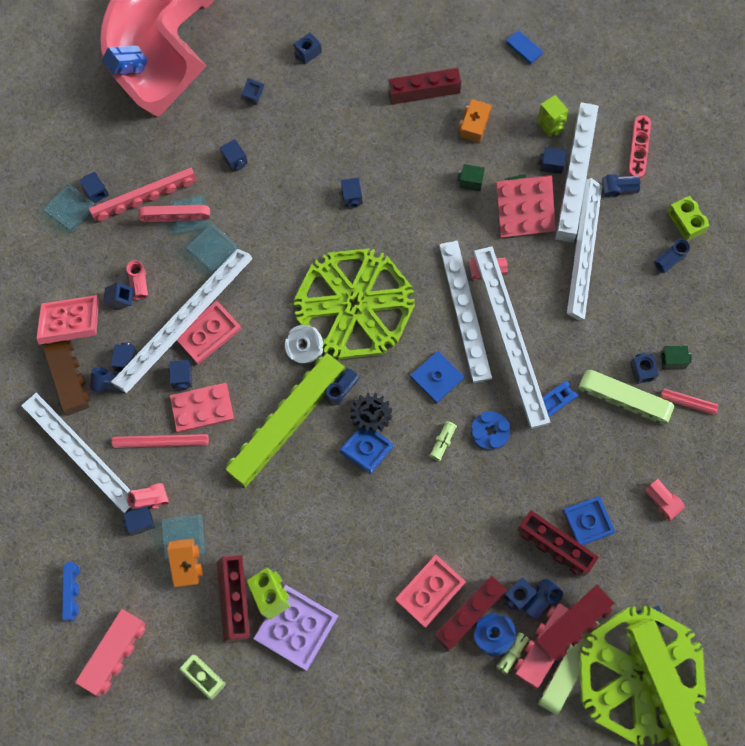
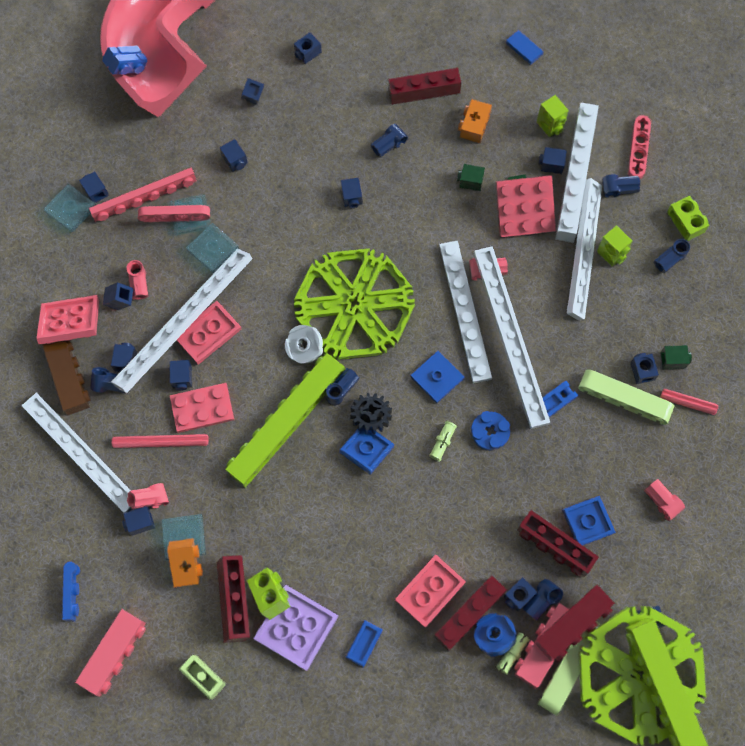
(364, 643): none -> blue tile
(392, 138): none -> dark blue piece
(614, 246): none -> lime brick

